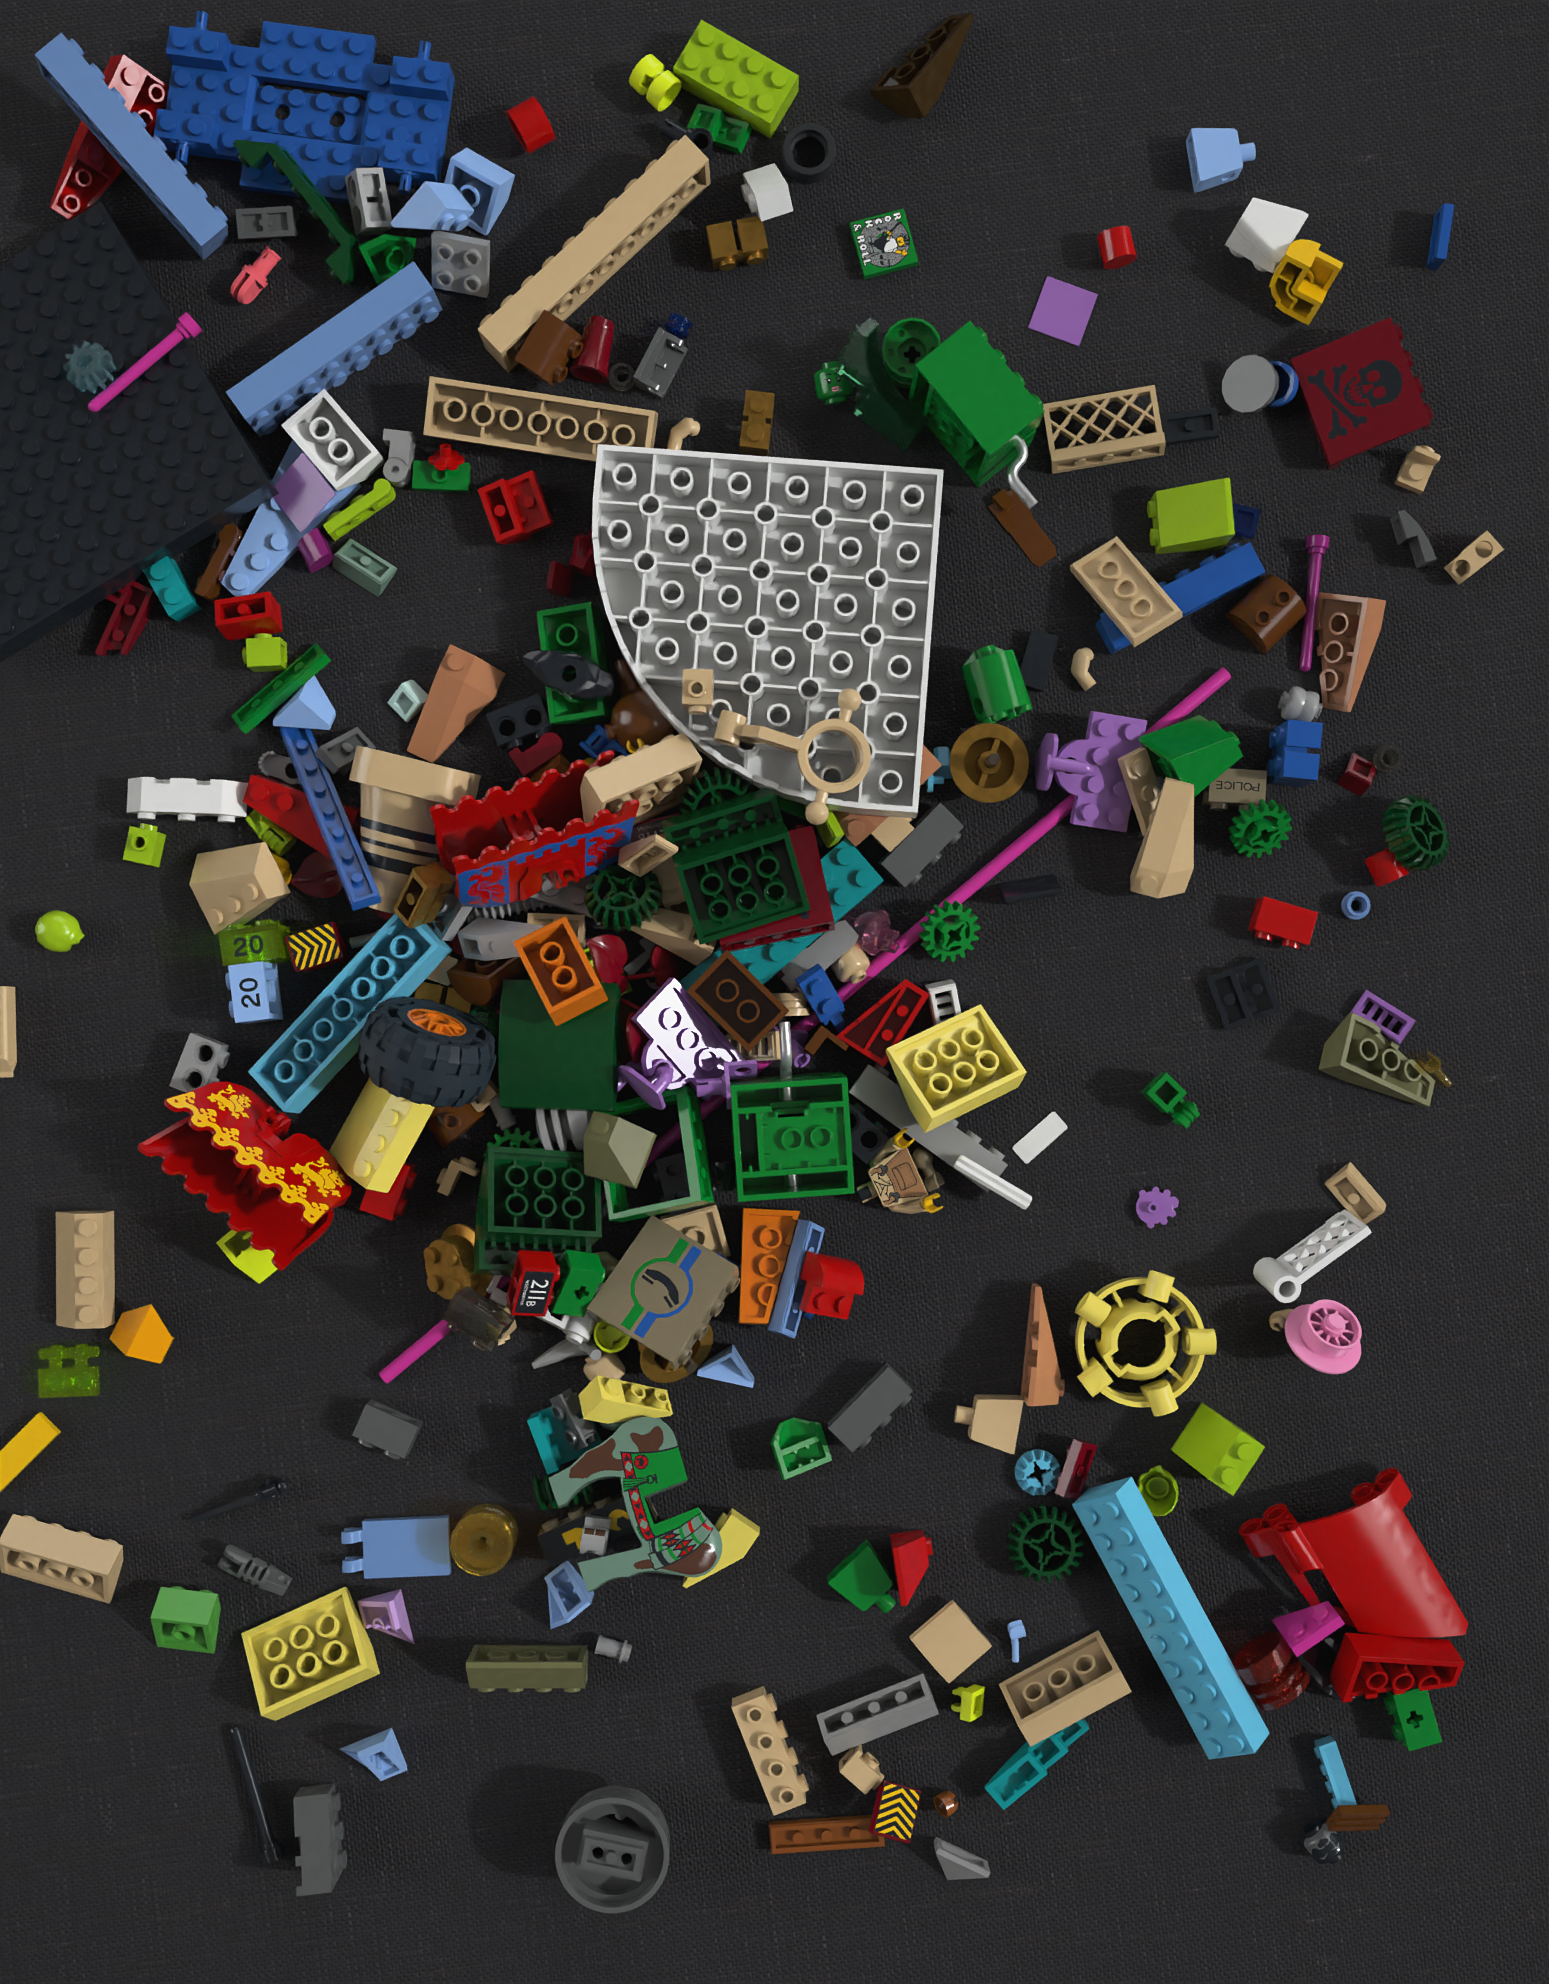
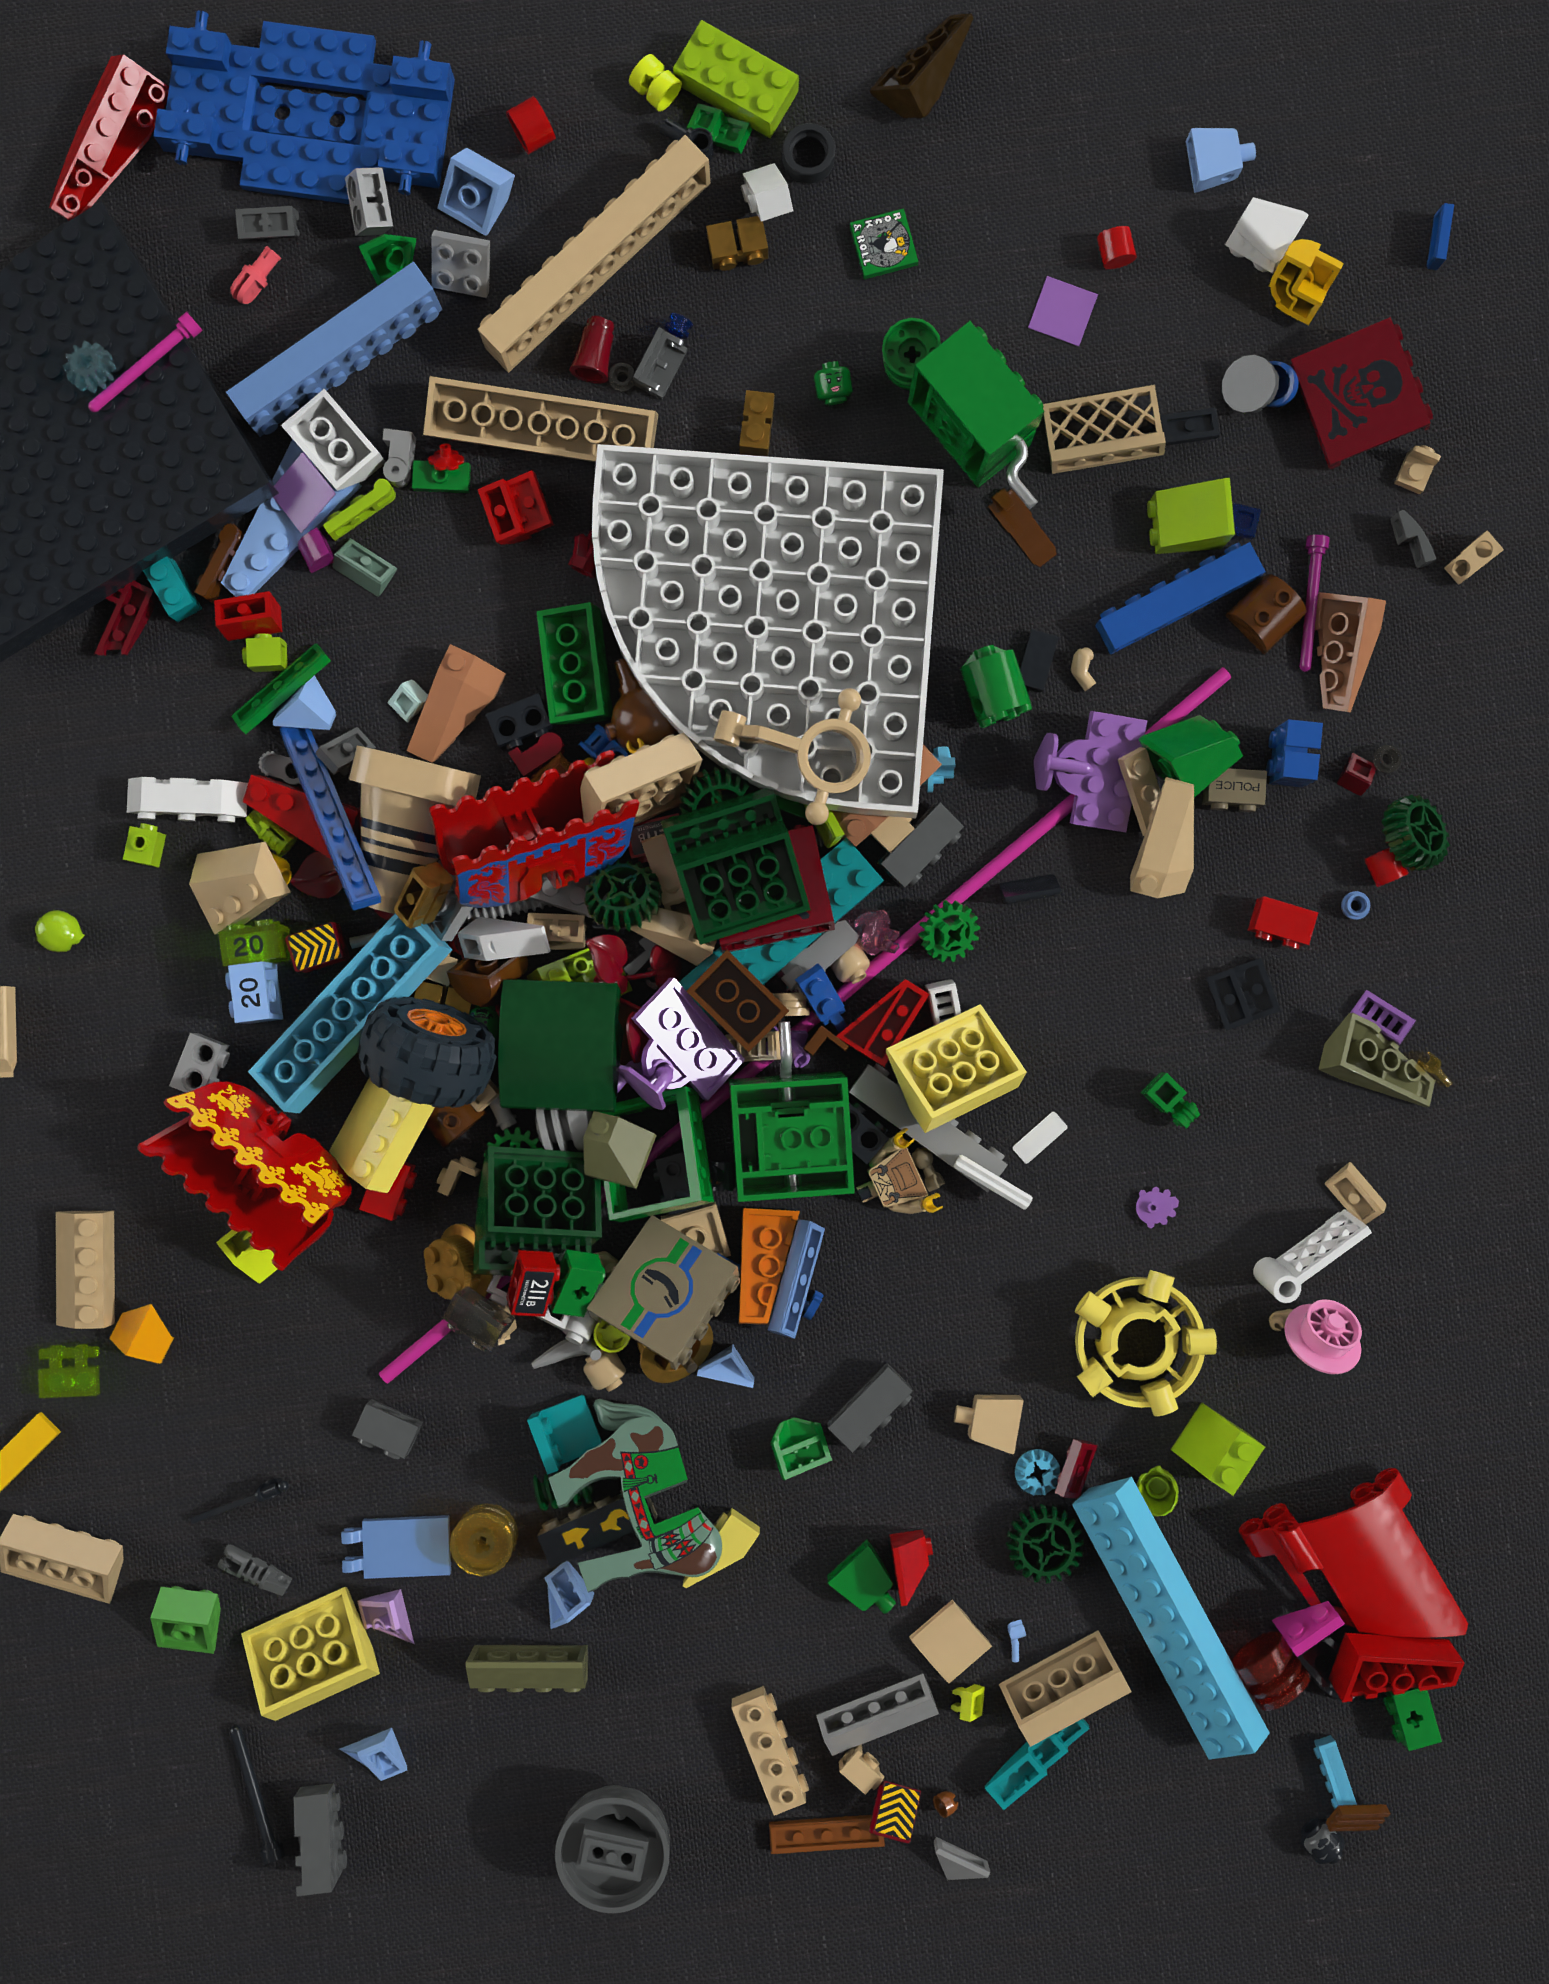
(132, 145): medium blue brick -> none
(344, 259): dark green slope -> none
(435, 208): light blue slope -> none
(549, 349): reddish brown brick -> none
(560, 579): dark red slope -> none
(560, 971): orange brick -> none
(577, 1431): dark grey hinge -> none
(591, 680): black piece -> none
(595, 1535): light grey leg -> none
(613, 1648): light grey pin -> none
(619, 1401): light yellow slope -> none
(645, 854): tan slope -> none
(680, 431): tan arm -> none
(698, 690): tan brick -> none
(721, 1085): medium lavender bracket -> none
(830, 1285): red brick -> none
(878, 398): clear green arch -> none
(989, 762): pearl gold piece -> none
(1041, 1371): nougat wedge -> none
(1126, 591): tan tile -> none
(1260, 828): green gear -> none
(1300, 705): light grey piece -> none

